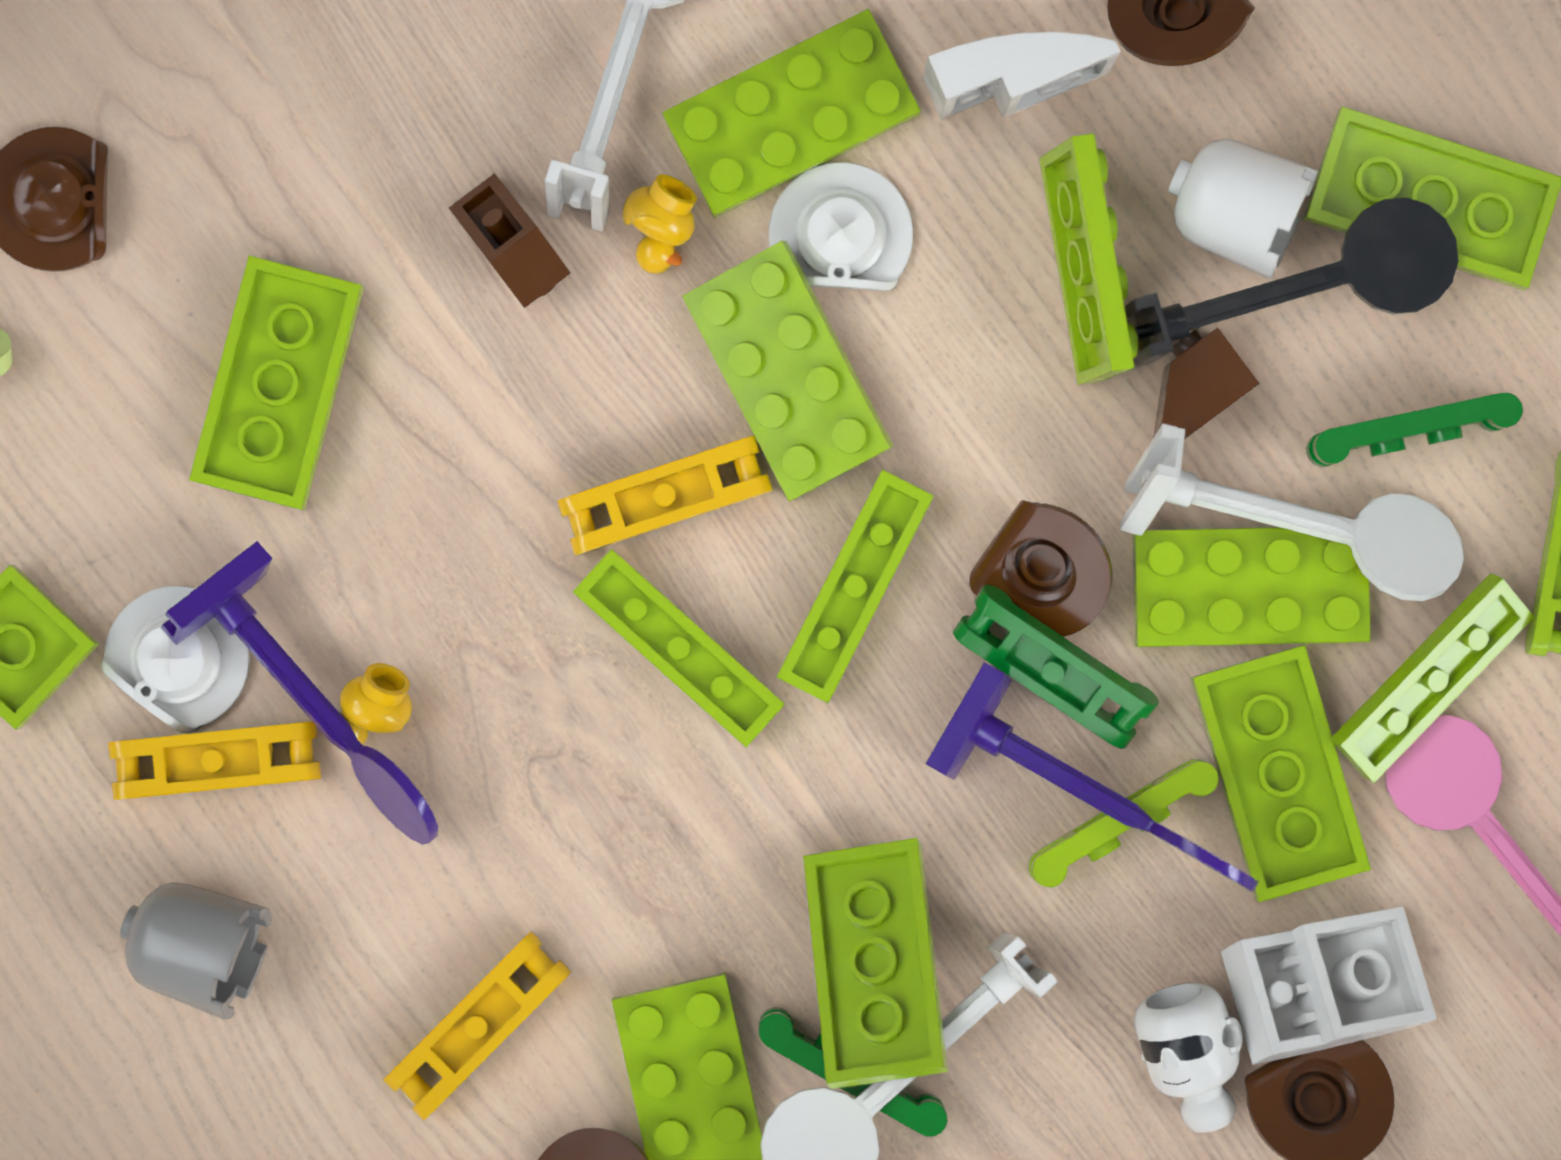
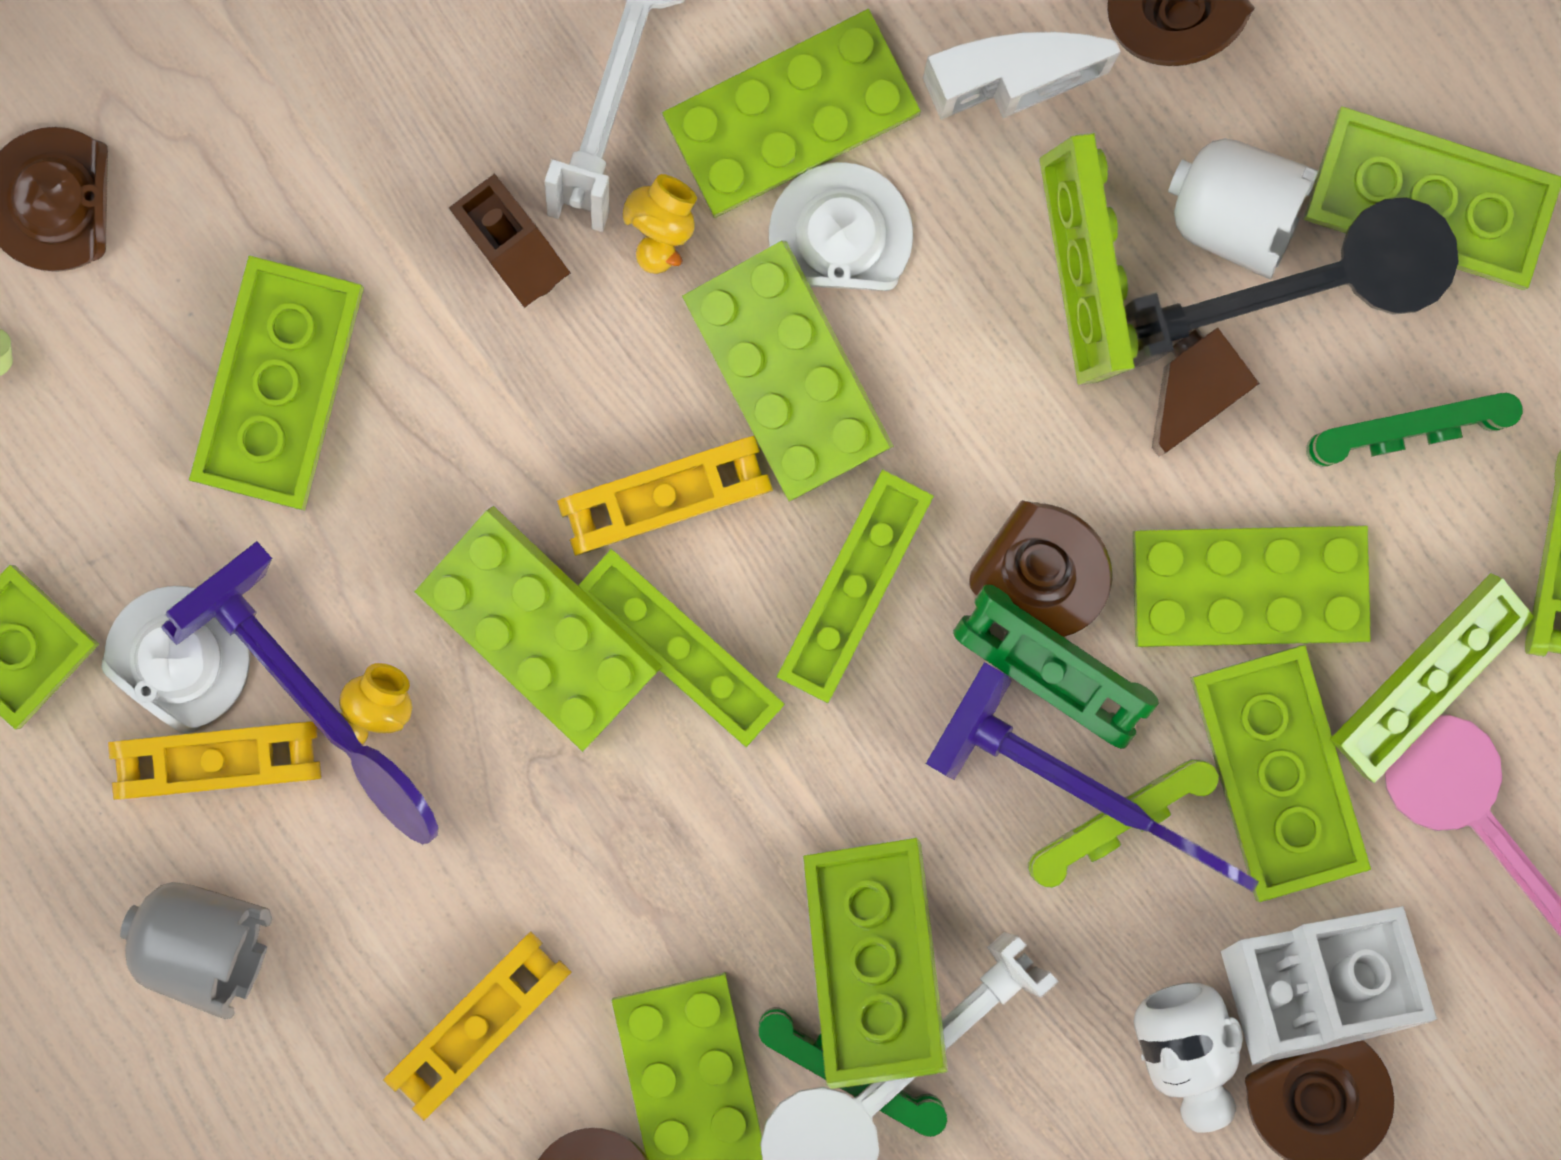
(538, 628): none -> lime plate
(1395, 540): white piece -> none

